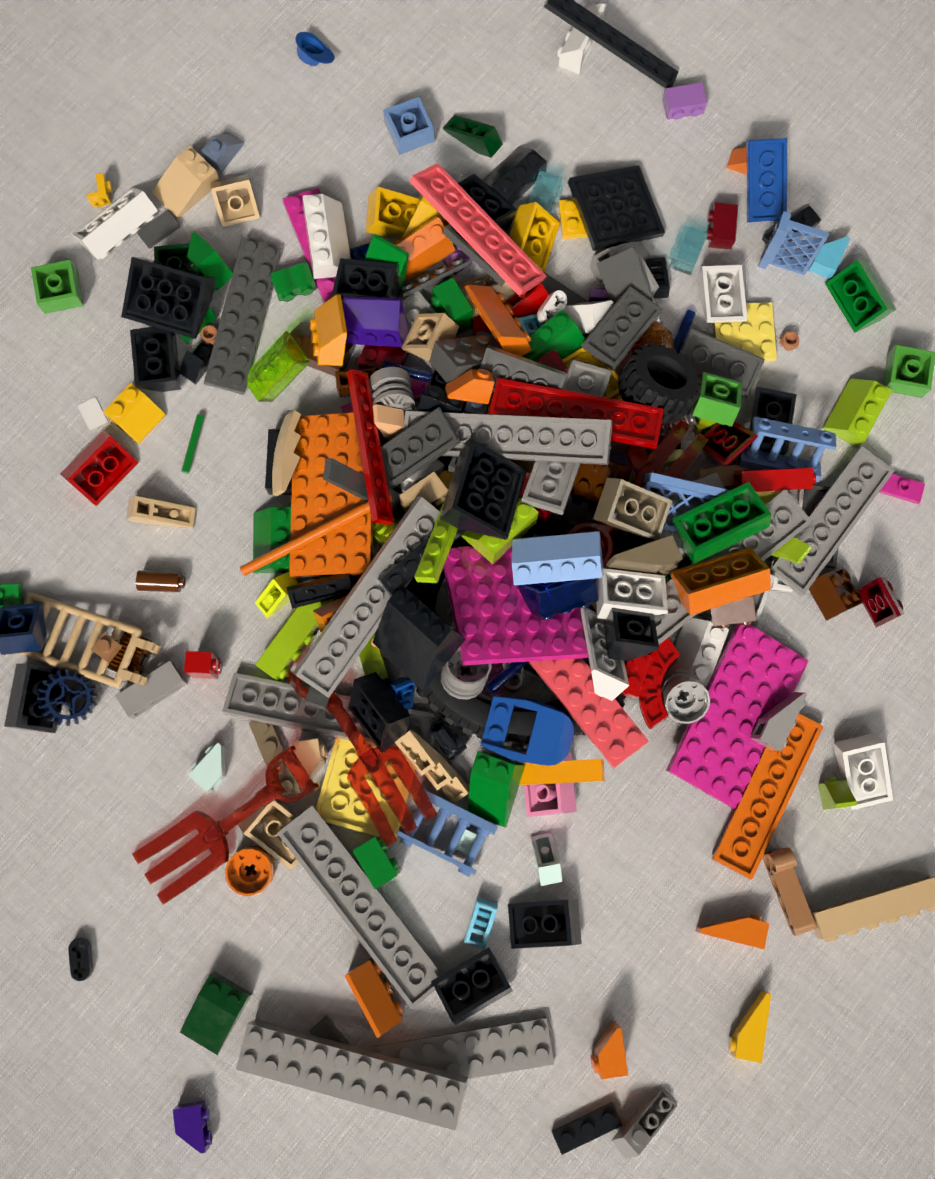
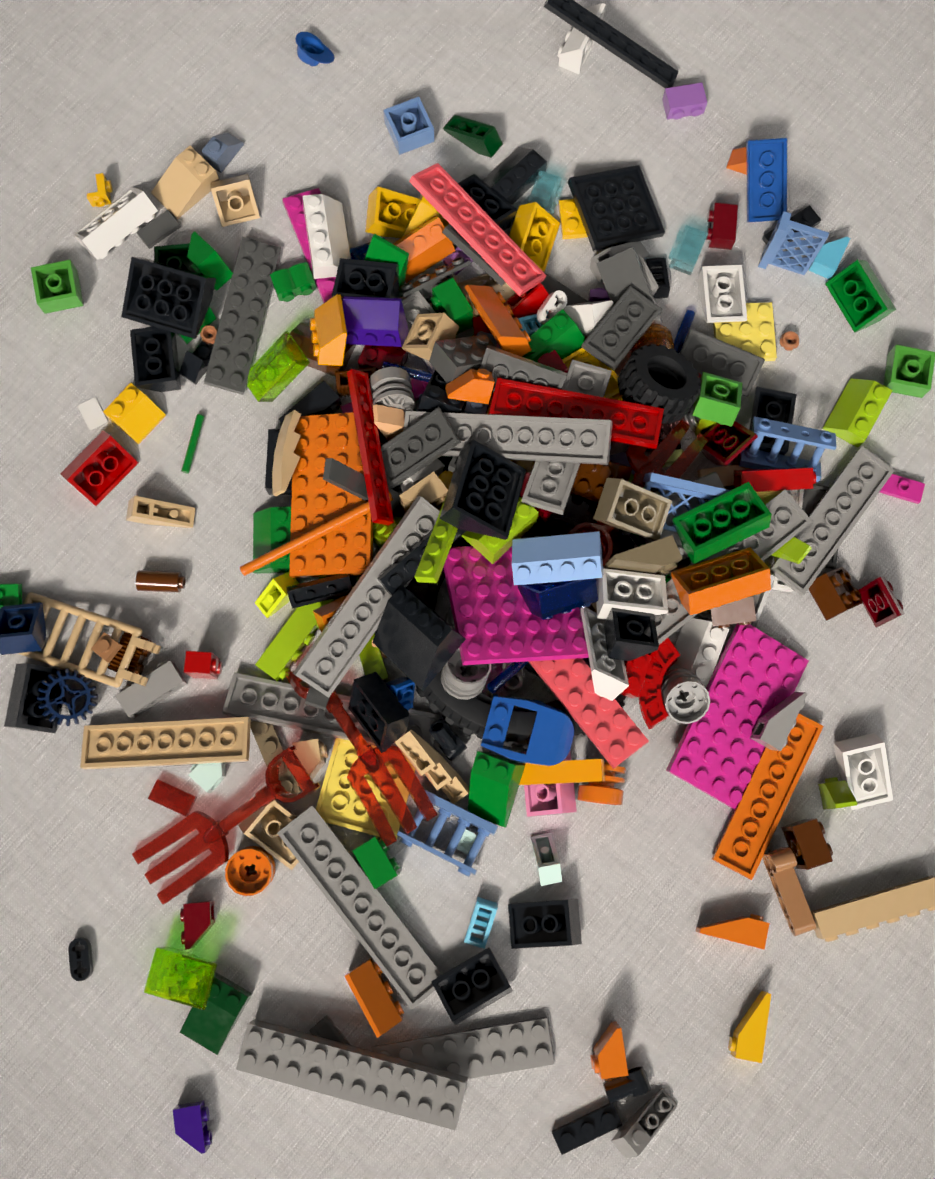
(166, 743): none -> tan plate
(172, 797): none -> clear red plate
(180, 977): none -> clear neon green slope
(197, 920): none -> dark red slope
(317, 402): none -> black slope
(604, 791): none -> orange wheel
(622, 1087): none -> black piece
(808, 843): none -> reddish brown brick

